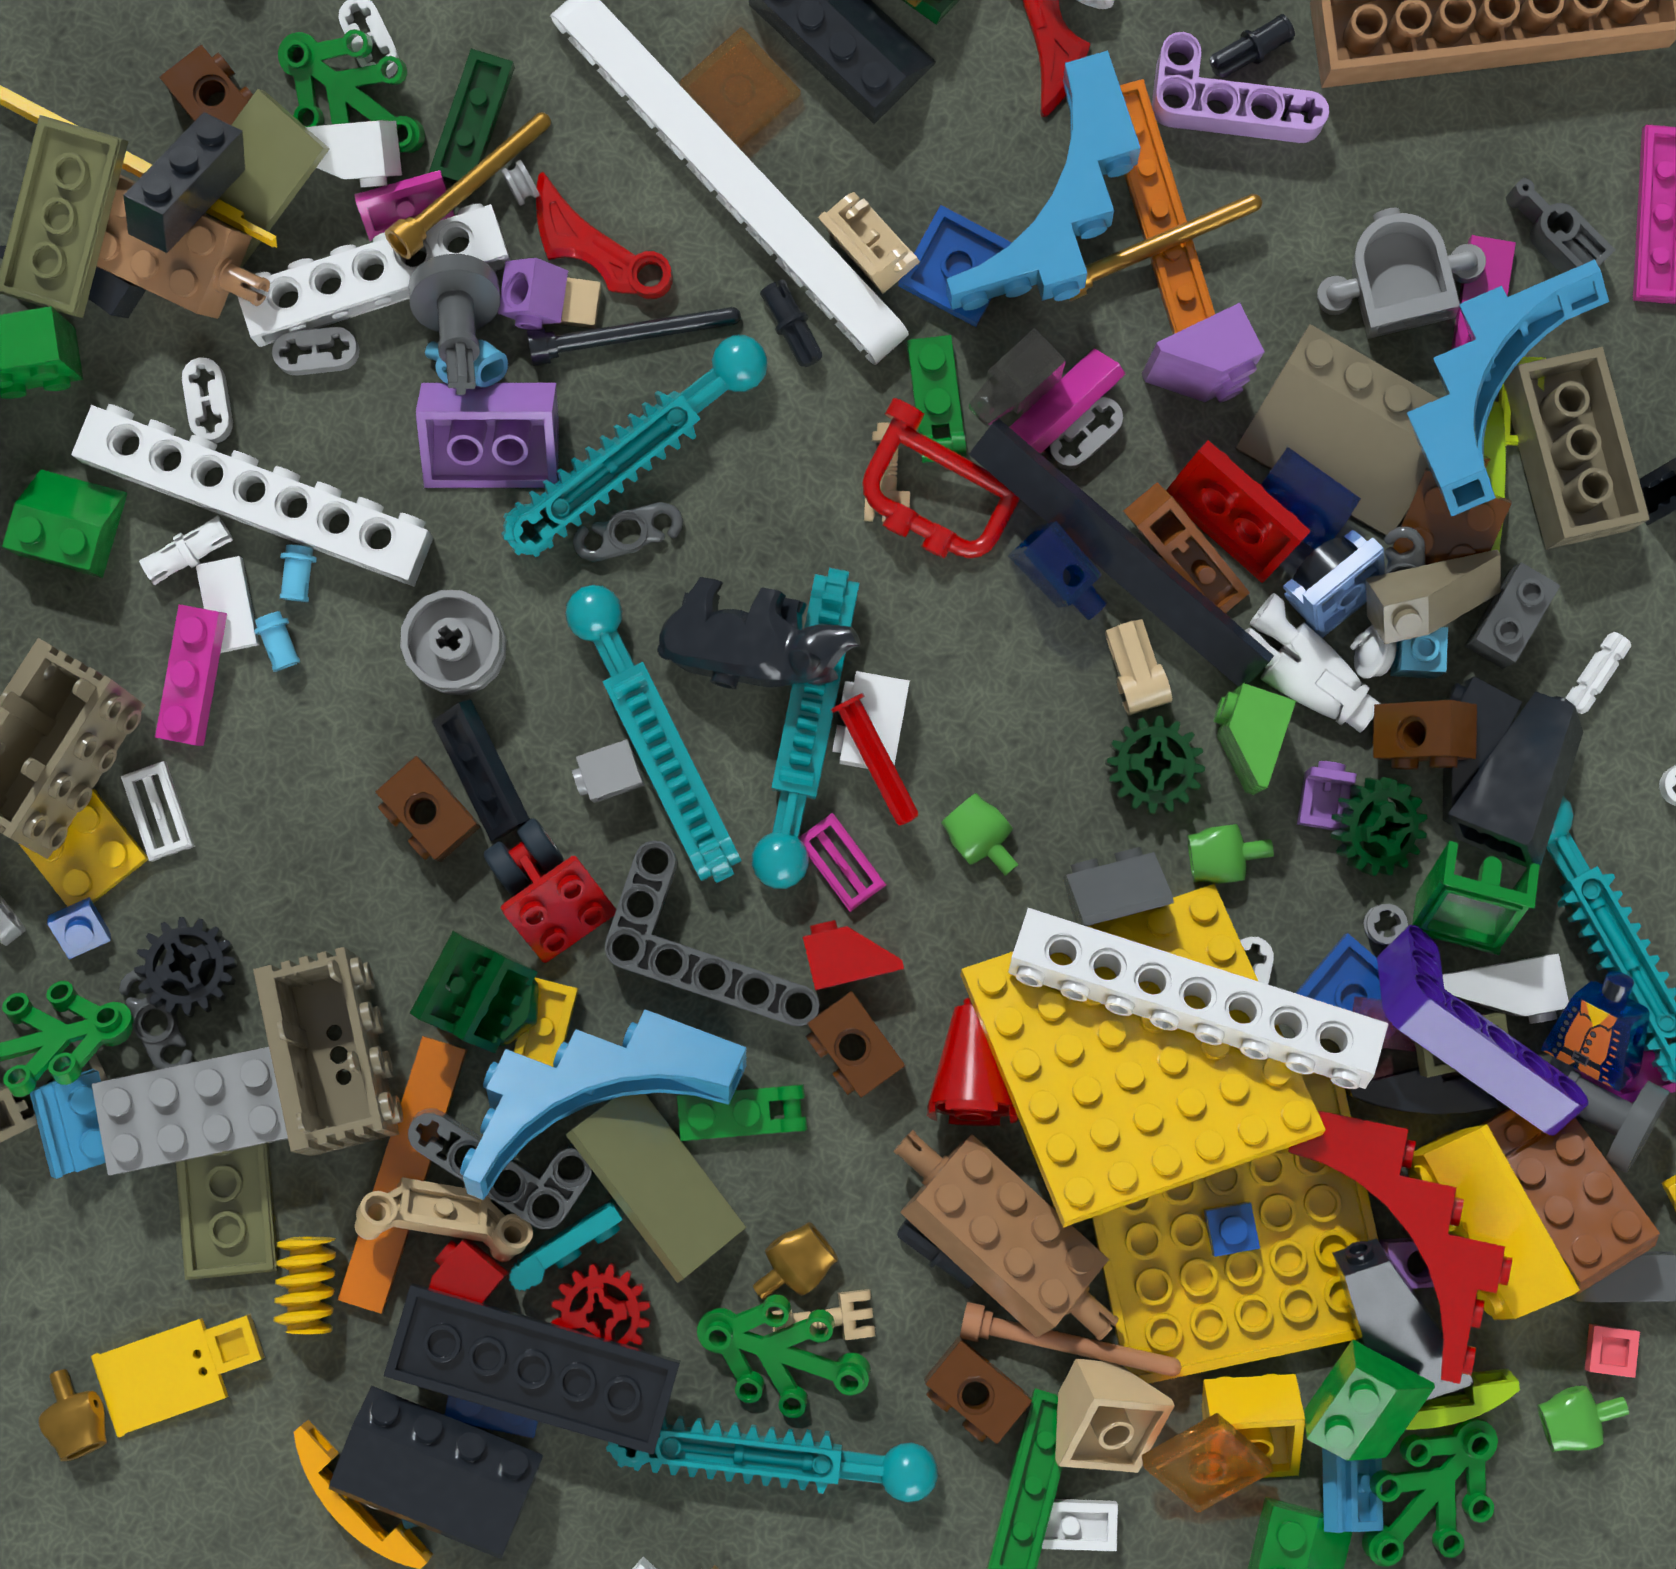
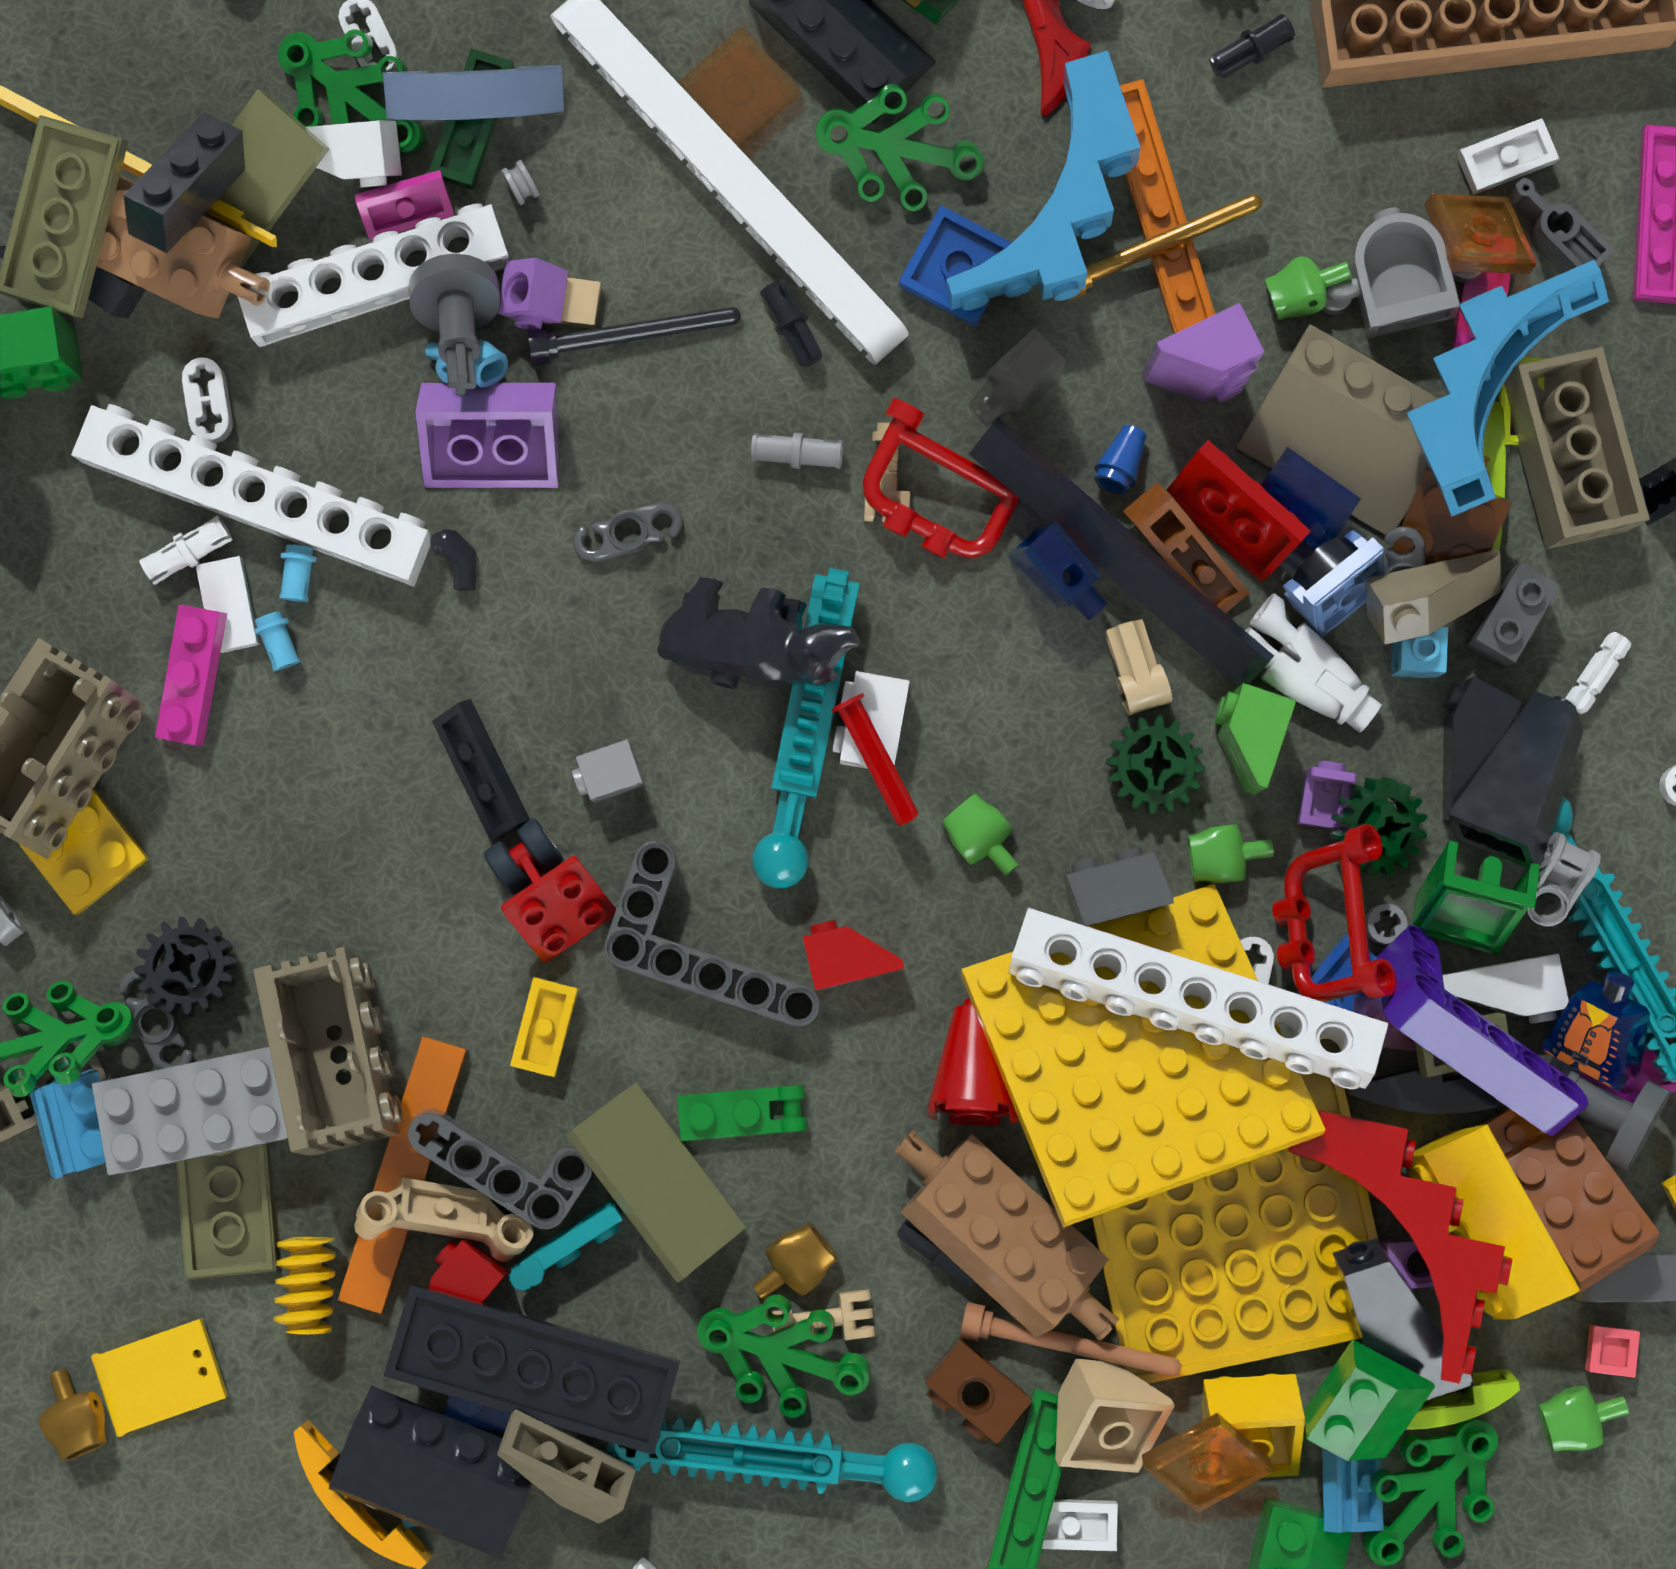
(65, 523): green slope -> none
(79, 928): plate -> none
(171, 847): white tile -> none
(199, 77): reddish brown brick -> none
(233, 1344): yellow plate -> none
(315, 340): light grey beam -> none
(408, 235): pearl gold piece -> none
(434, 624): light grey wheel -> none
(452, 820): reddish brown brick -> none
(460, 554): none -> black arm
(473, 93): none -> sand blue slope
(478, 994): dark green piece -> none
(532, 1096): dark azure arch -> none
(566, 1468): none -> dark tan slope
(570, 236): red piece -> none
(595, 616): teal gear -> none
(597, 1288): red gear -> none
(736, 366): teal gear -> none
(797, 450): none -> light grey pin
(863, 892): dark pink tile -> none
(868, 241): tan hinge -> none
(877, 1062): reddish brown brick -> none
(892, 144): none -> green plant
(936, 390): green plate -> none
(1068, 400): dark pink tile -> none
(1092, 441): light grey beam -> none
(1121, 461): none -> blue cone
(1231, 1229): blue plate -> none
(1237, 96): lavender beam -> none
(1301, 287): none -> bright green piece
(1372, 655): white hat -> none
(1372, 977): none -> red bar
(1448, 728): reddish brown brick -> none
(1480, 234): none -> clear orange tile
(1507, 156): none -> white plate
(1564, 873): none -> light grey piece

